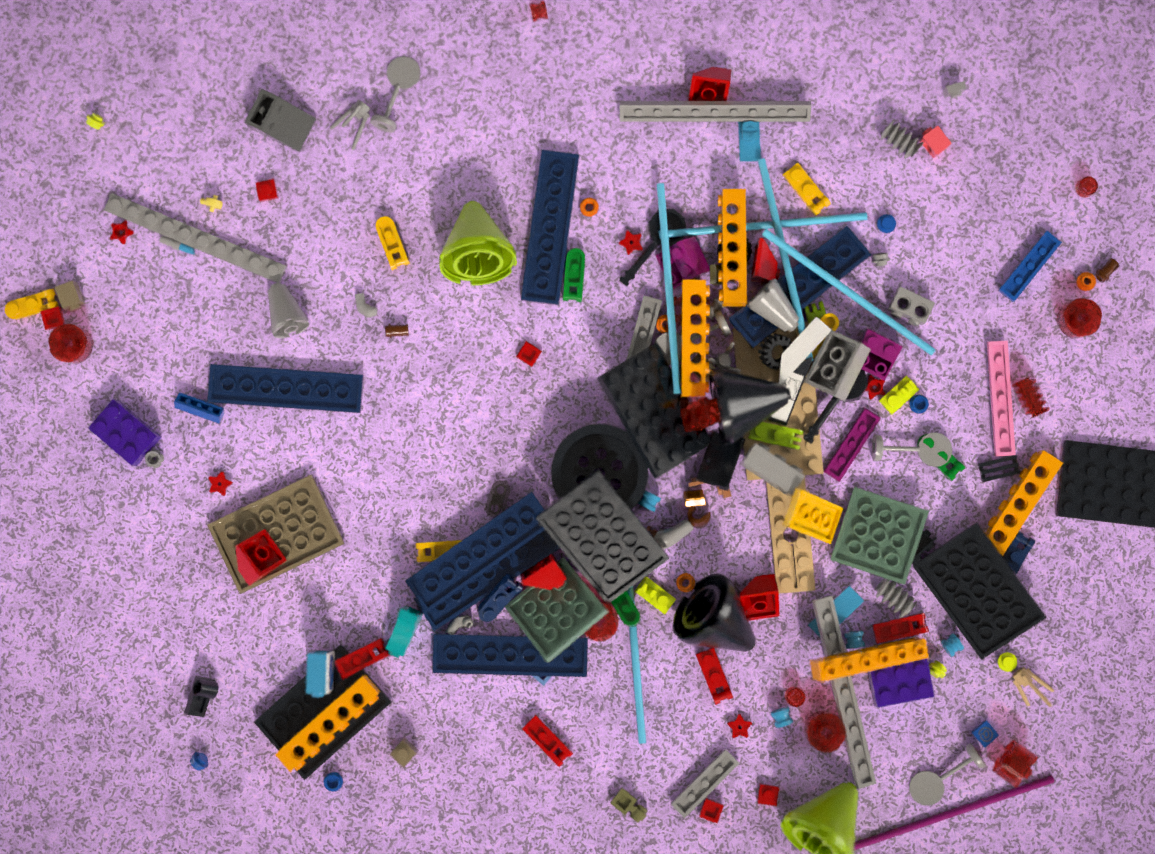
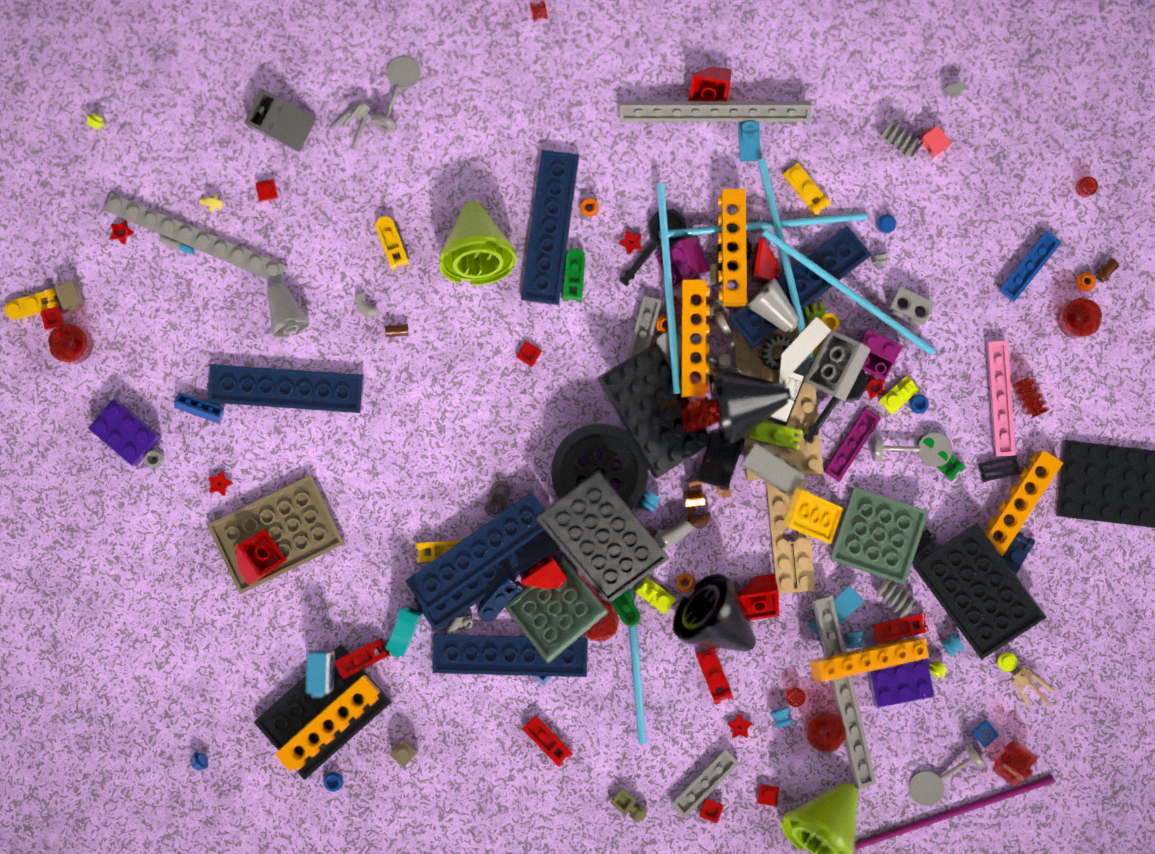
(201, 692): black plate -> none

